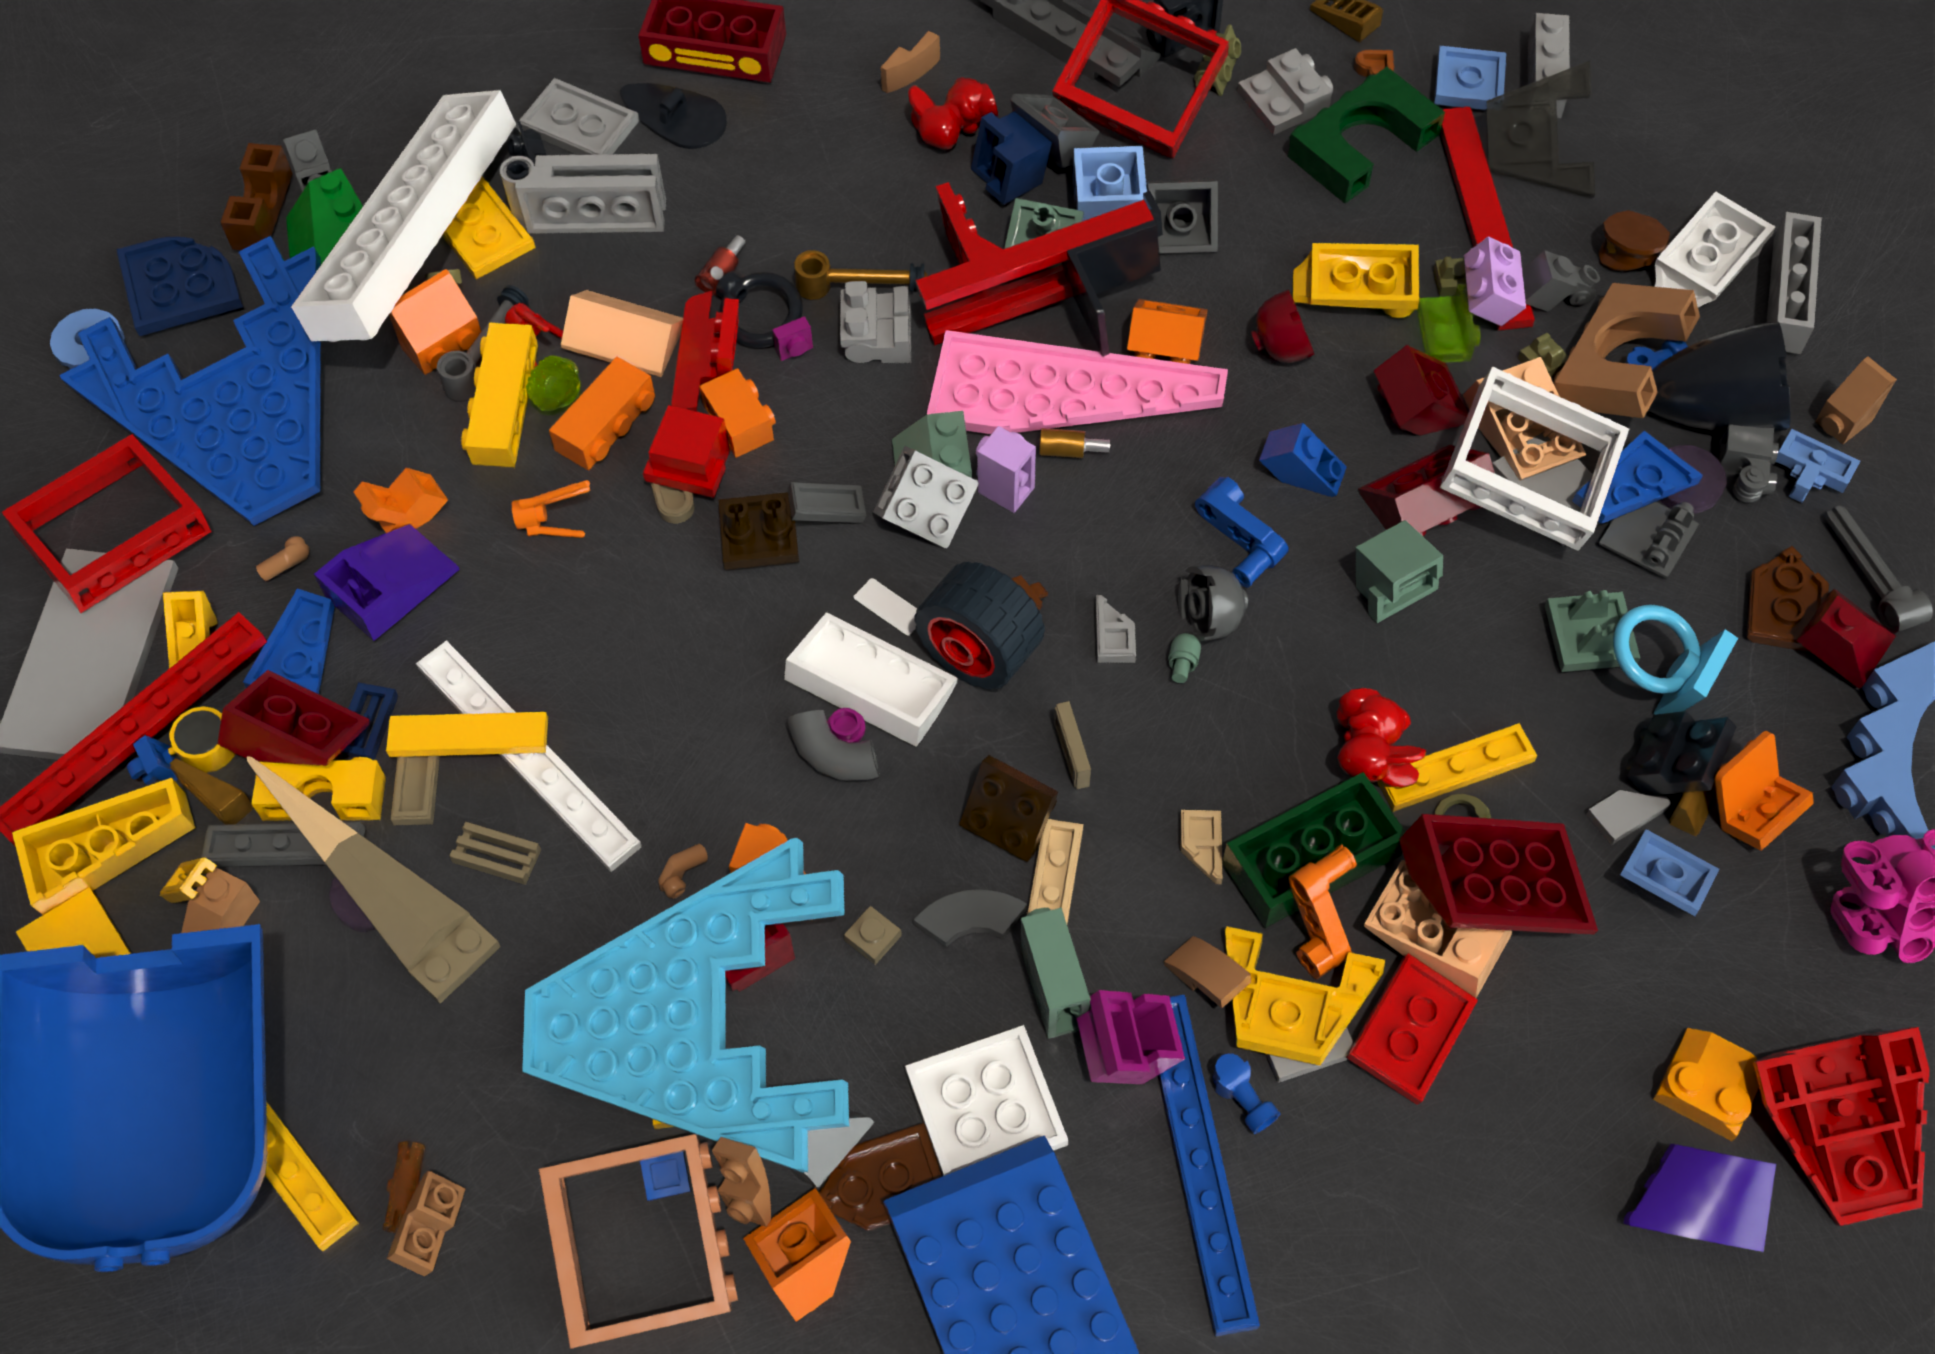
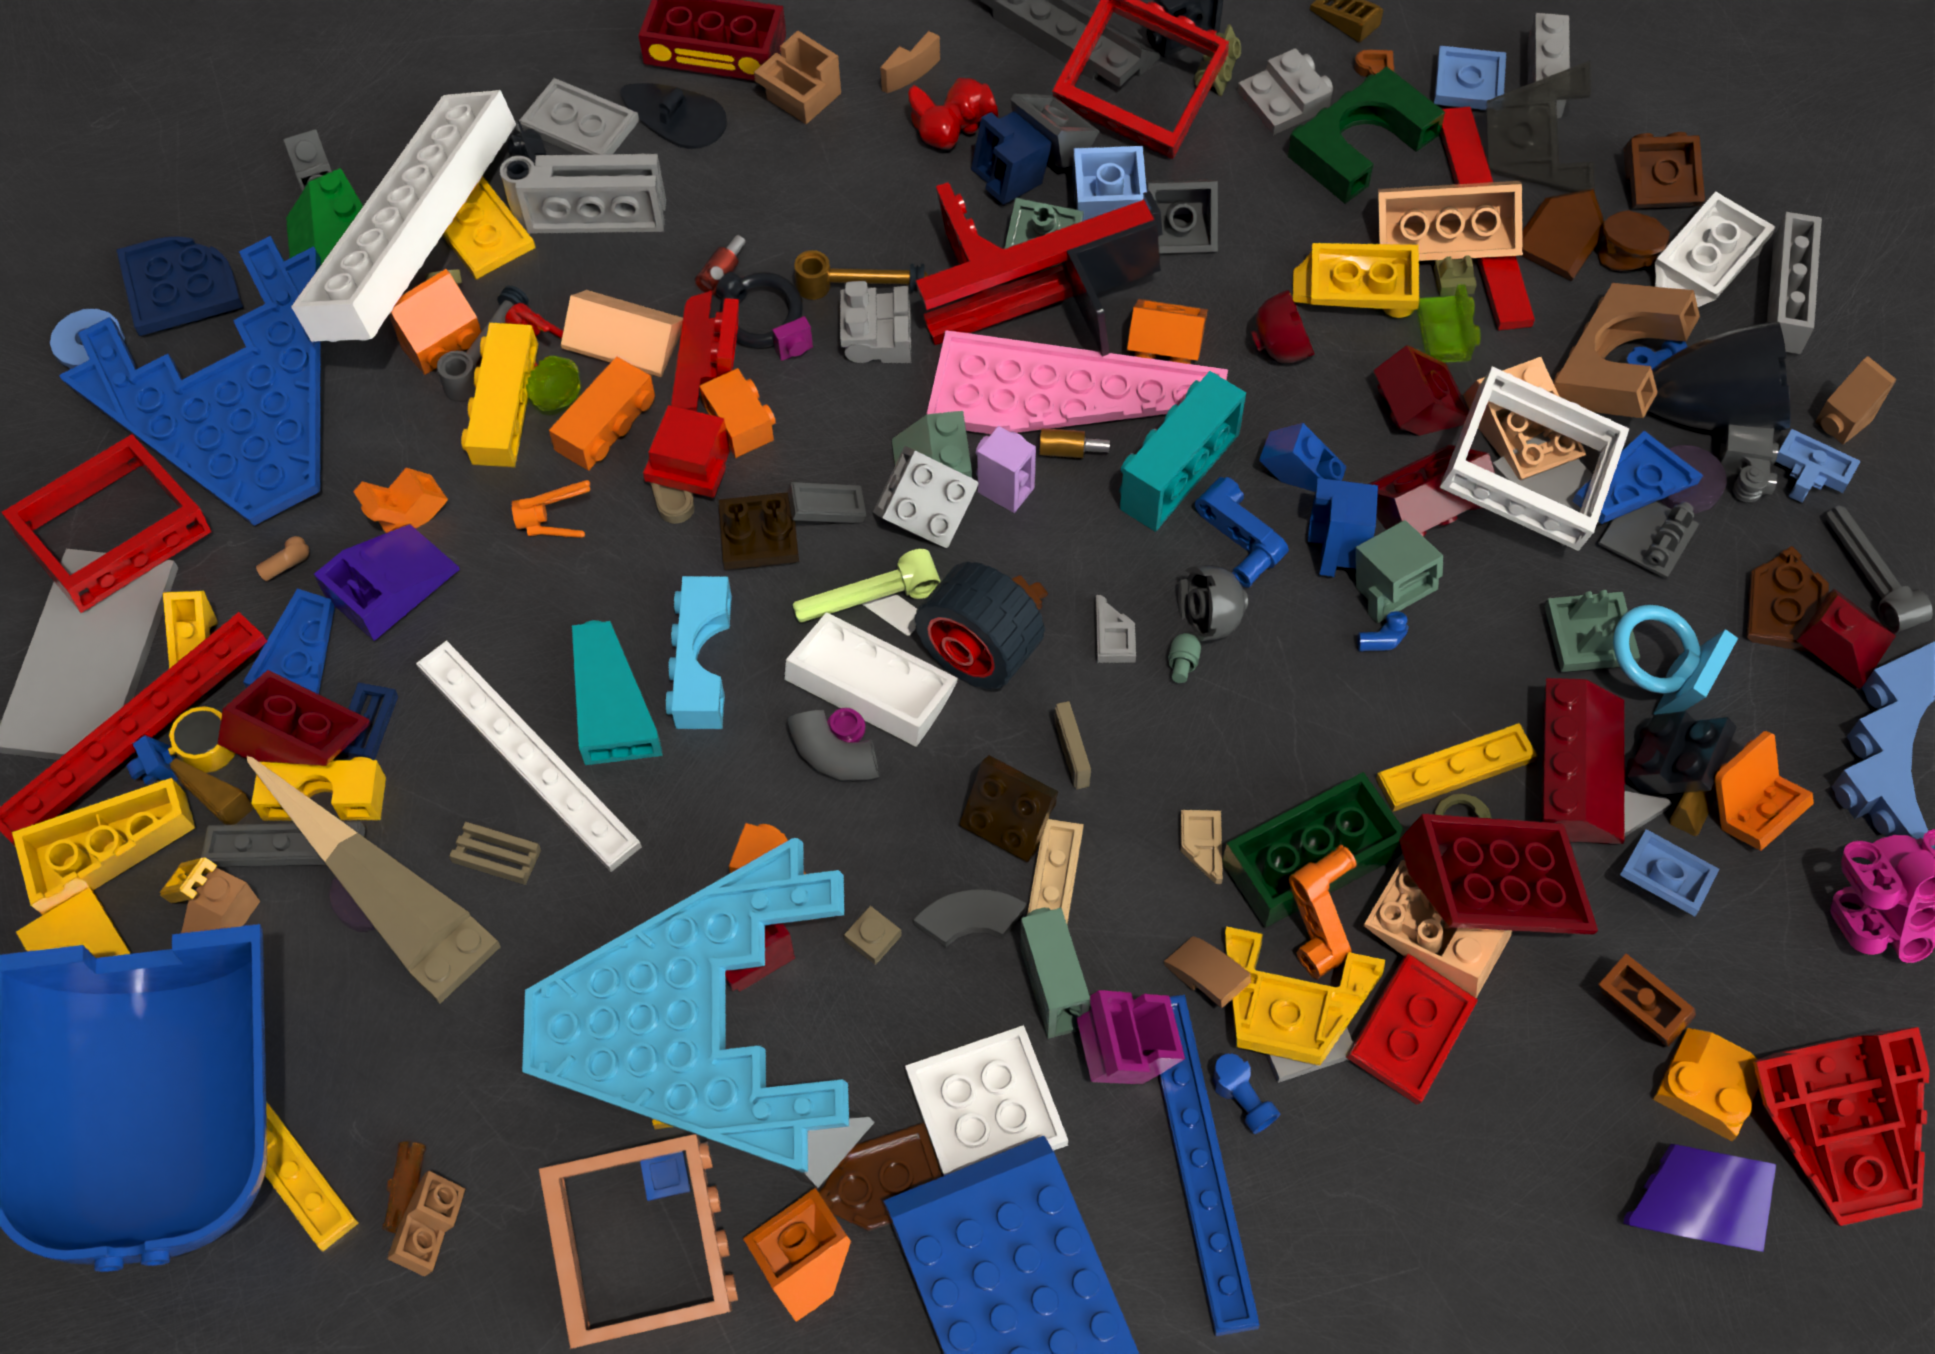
(265, 186): reddish brown arch -> none
(415, 790): dark tan tile -> none
(467, 734): yellow tile -> none
(608, 701): none -> teal slope
(675, 868): medium nougat arm -> none
(702, 612): none -> medium azure arch
(745, 1182): medium nougat slope -> none
(801, 78): none -> medium nougat plate
(914, 575): none -> yellowish green axle
(1181, 450): none -> teal brick
(1341, 520): none -> blue plate
(1374, 728): red animal -> none
(1389, 635): none -> blue arm
(1454, 219): none -> light nougat slope
(1494, 281): lavender brick -> none
(1548, 350): olive tile -> none
(1553, 278): dark grey brick -> none
(1564, 232): none -> reddish brown tile
(1583, 761): none -> dark red slope
(1647, 1000): none -> dark orange brick
(1664, 170): none -> reddish brown plate

